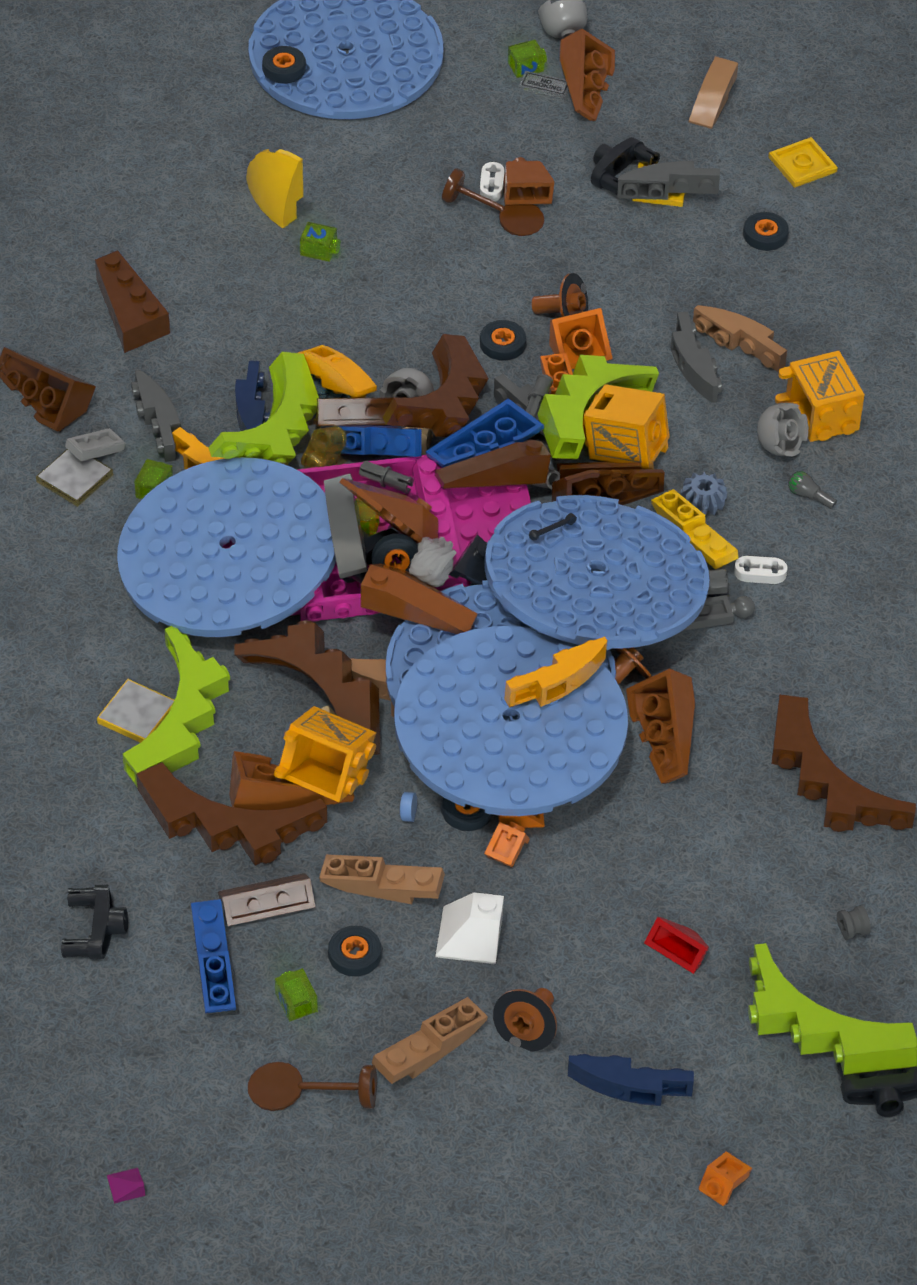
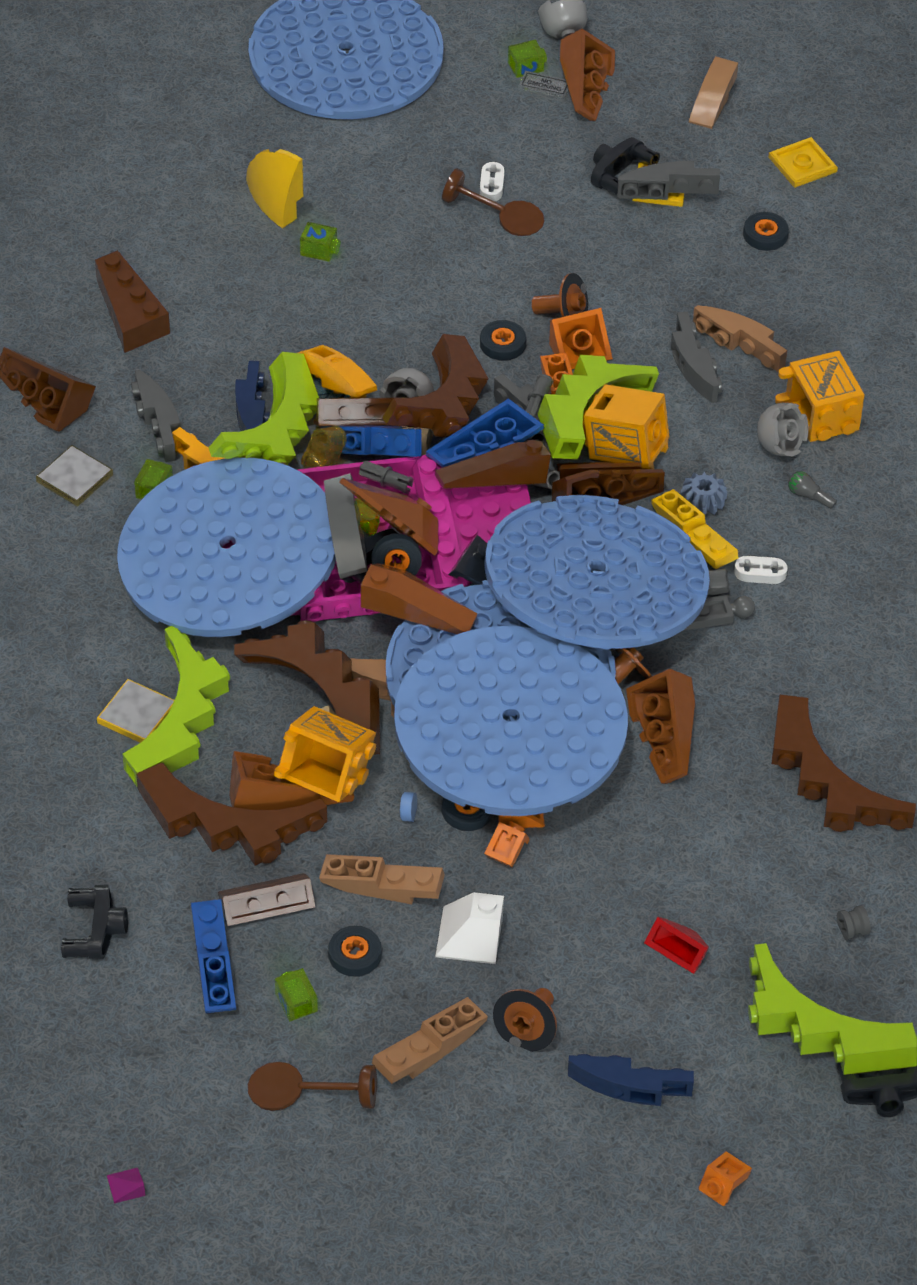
(95, 444): light grey plate -> none
(274, 67): black bush -> none
(433, 561): light grey hair -> none
(527, 183): dark orange torso -> none
(568, 672): light orange slope -> none
(570, 519): black hinge -> none

